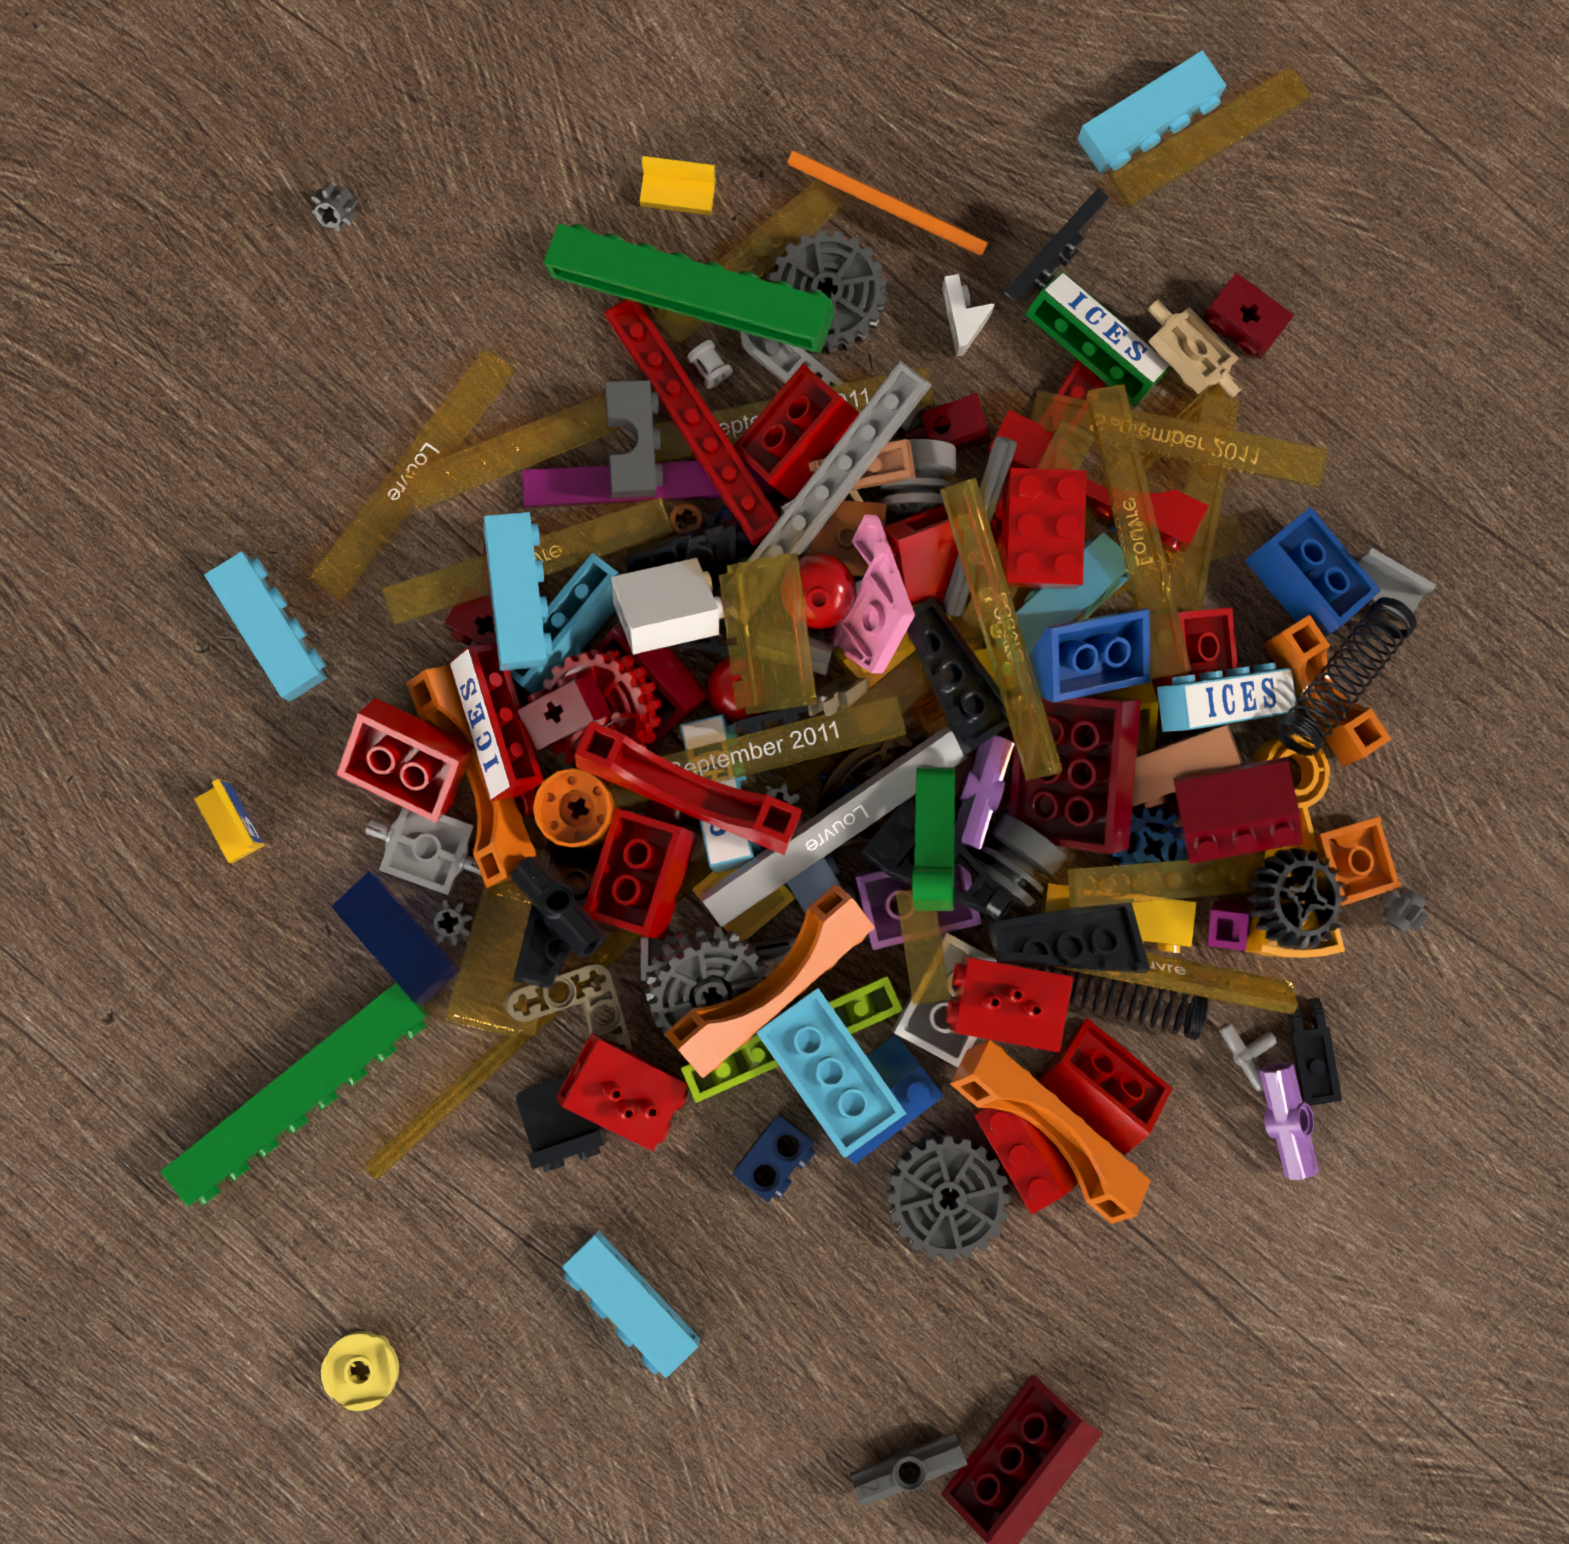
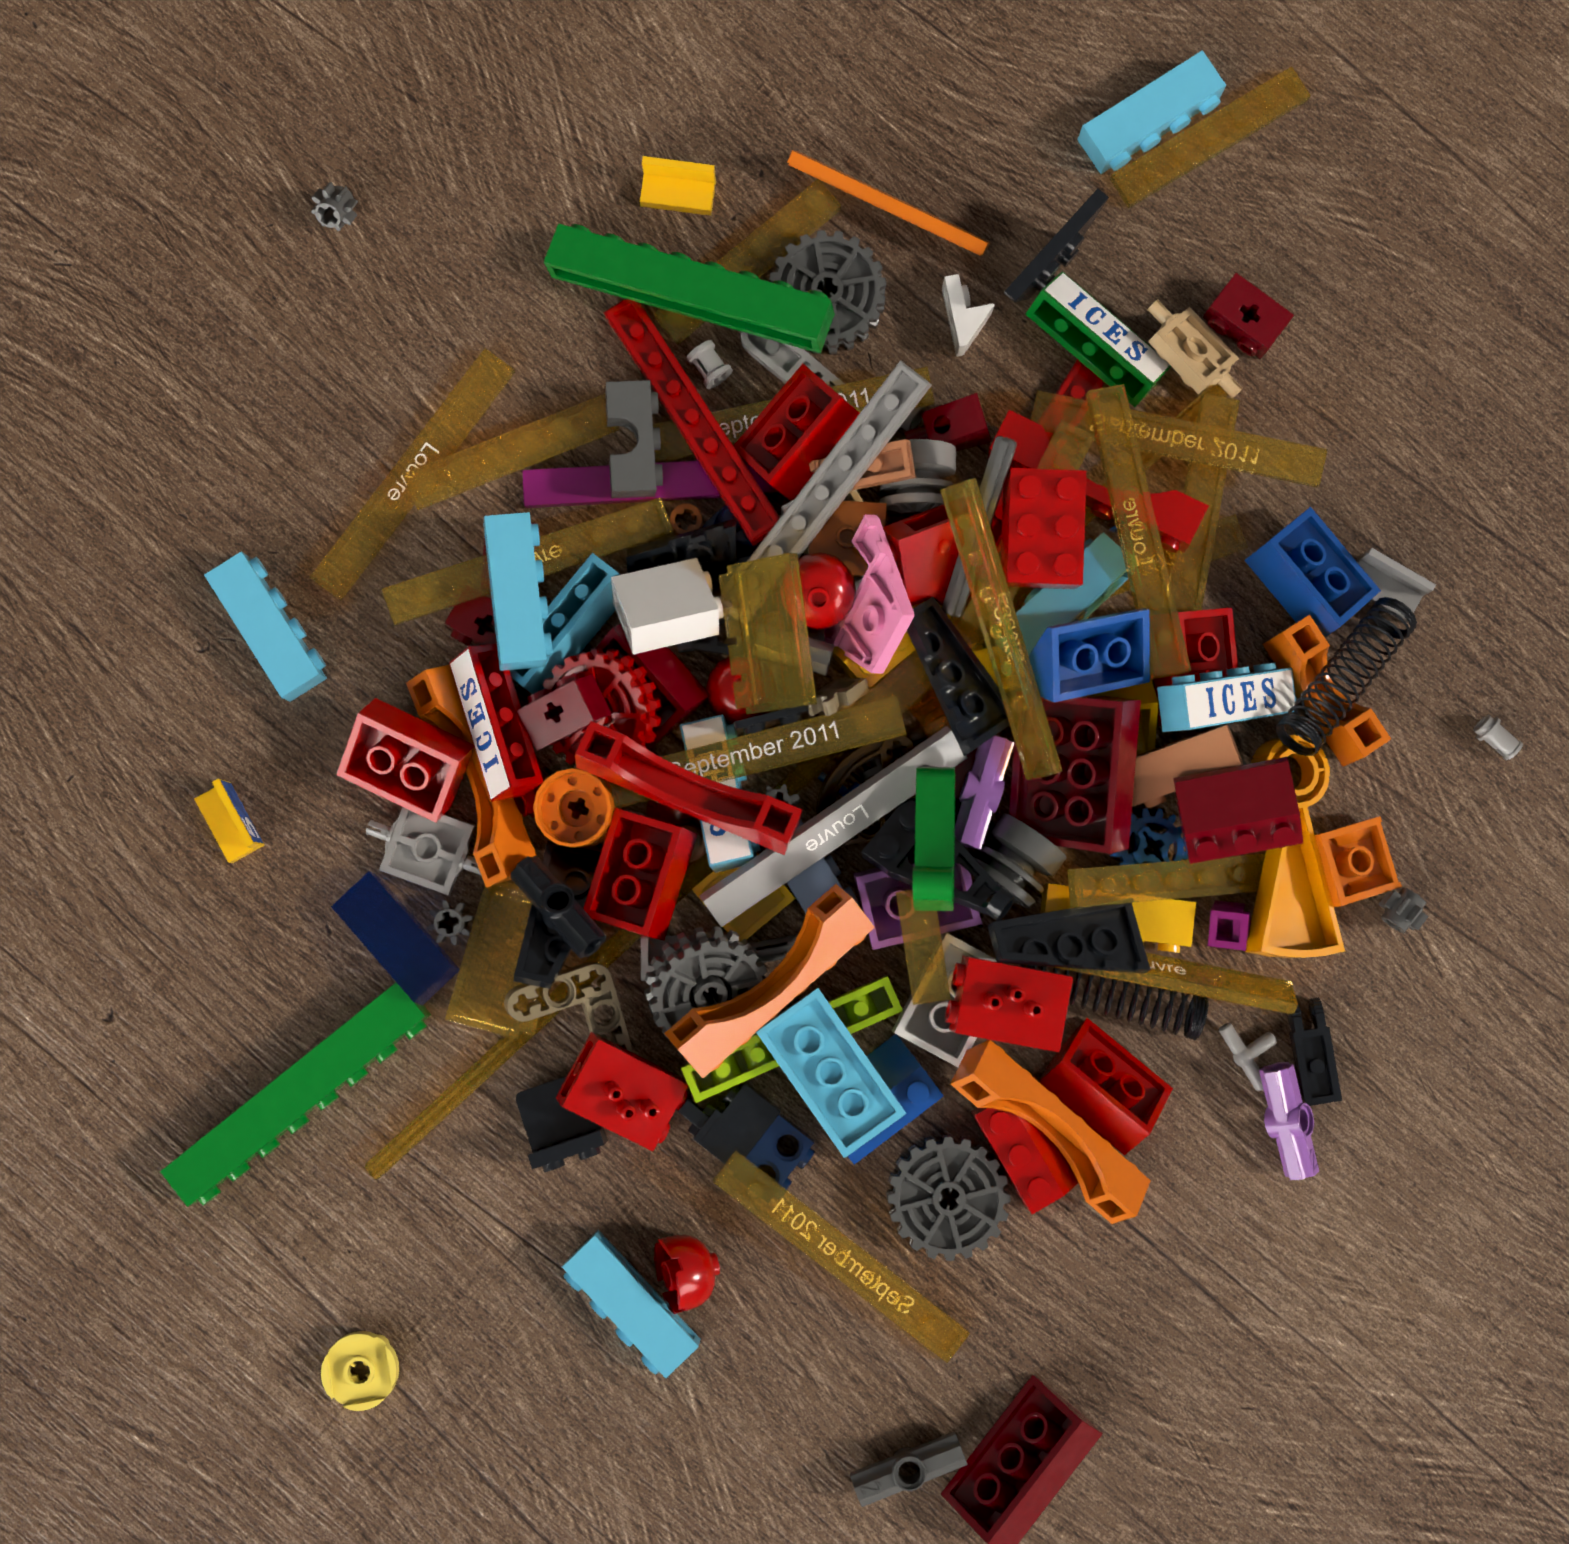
(686, 1271): none -> red cylinder
(735, 1127): none -> black hinge
(841, 1256): none -> clear yellow tile
(1281, 911): black gear -> none
(1497, 737): none -> light grey pin

